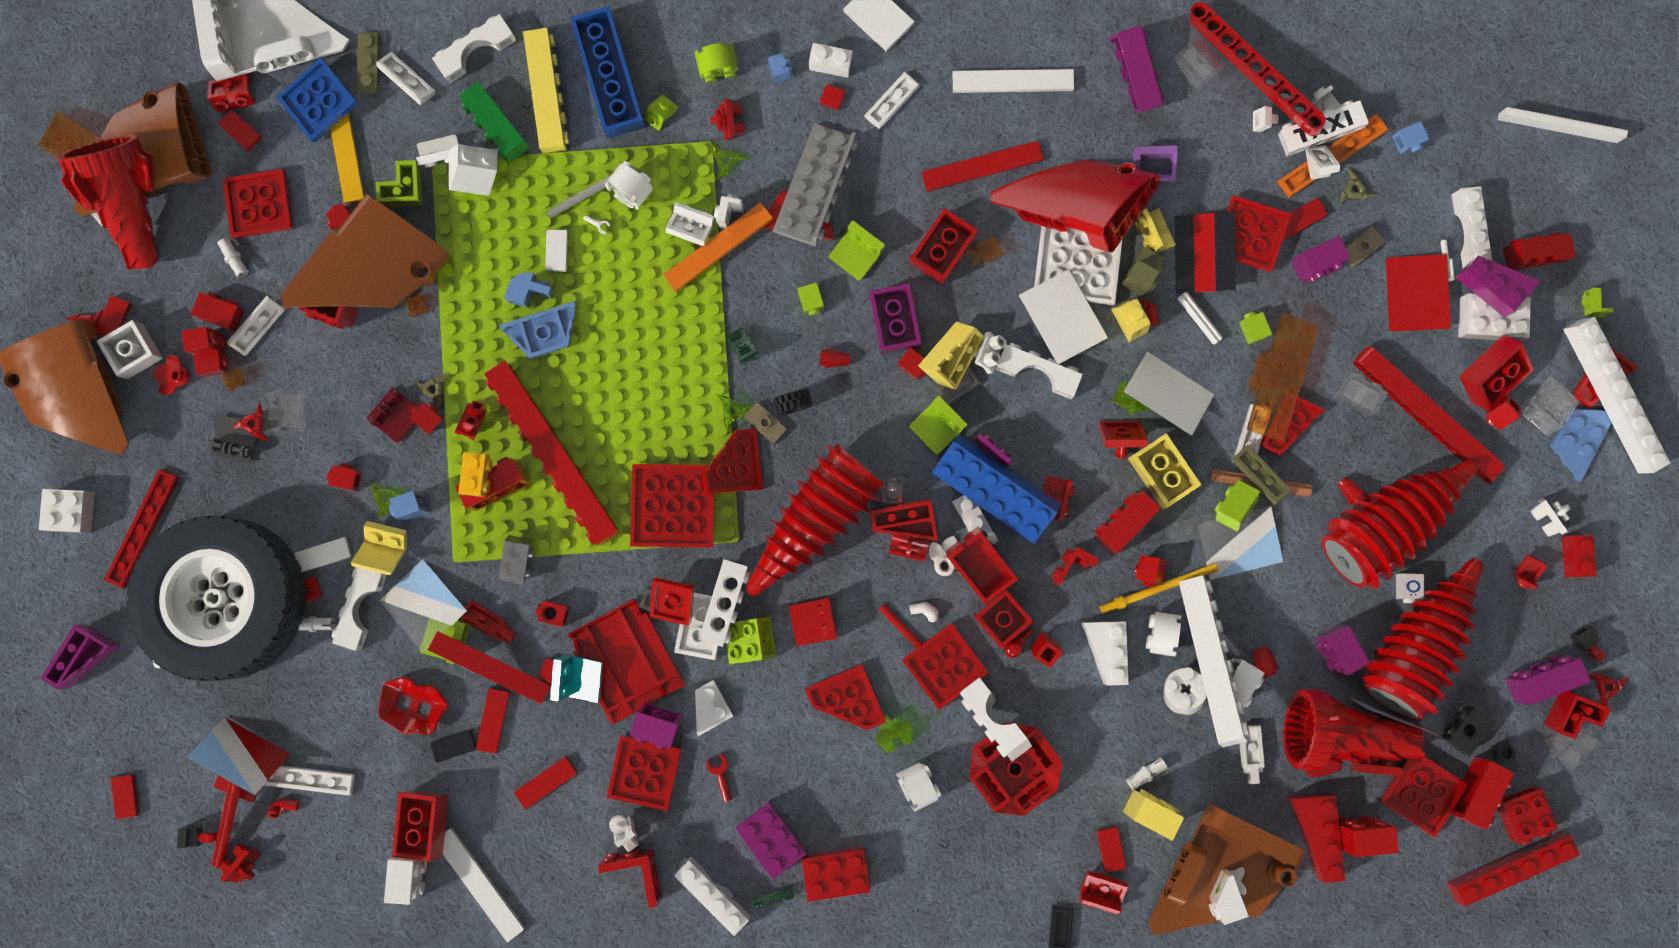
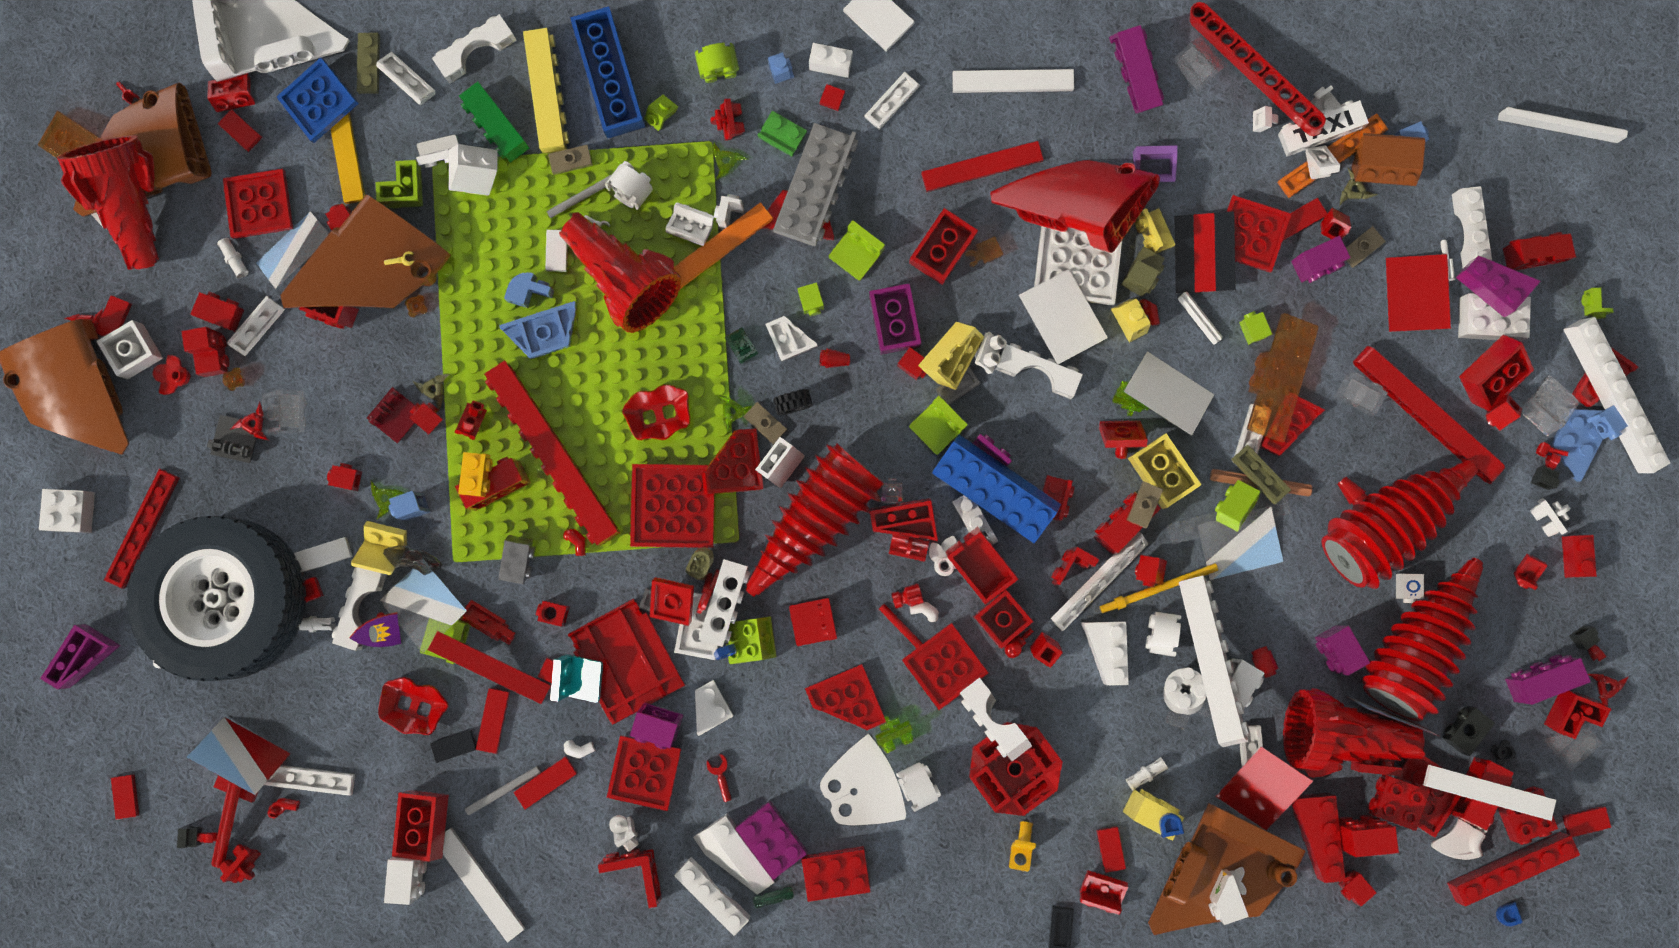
(128, 95): none -> red hand
(292, 250): none -> clear sticker
(379, 631): none -> dark purple shield
(400, 260): none -> light yellow hand
(405, 557): none -> clear smoke tile
(503, 790): none -> light grey bar
(570, 159): none -> dark tan plate
(577, 539): none -> red arm
(577, 751): none -> white arm
(634, 285): none -> red cone
(656, 400): none -> red piece
(700, 563): none -> olive rock
(707, 590): none -> red piece
(725, 651): none -> blue tile
(729, 851): none -> white wedge
(780, 462): none -> white brick
(782, 133): none -> bright green plate
(789, 339): none -> white wing
(878, 790): none -> white piece
(911, 596): none -> red piece
(1023, 846): none -> yellow bracket
(1098, 582): none -> white tile
(1144, 504): none -> dark tan plate
(1170, 825): none -> blue tile
(1264, 788): none -> sticker
(1335, 224): none -> red brick
(1356, 888): none -> red brick
(1389, 159): none -> dark orange slope
(1398, 802): none -> red brick
(1461, 842): none -> white arm
(1489, 792): none -> white tile
(1509, 914): none -> blue tile
(1544, 448): none -> red hand
(1545, 475): none -> pearl dark grey piece
(1586, 821): none -> red tile
(1608, 423): none -> medium blue brick

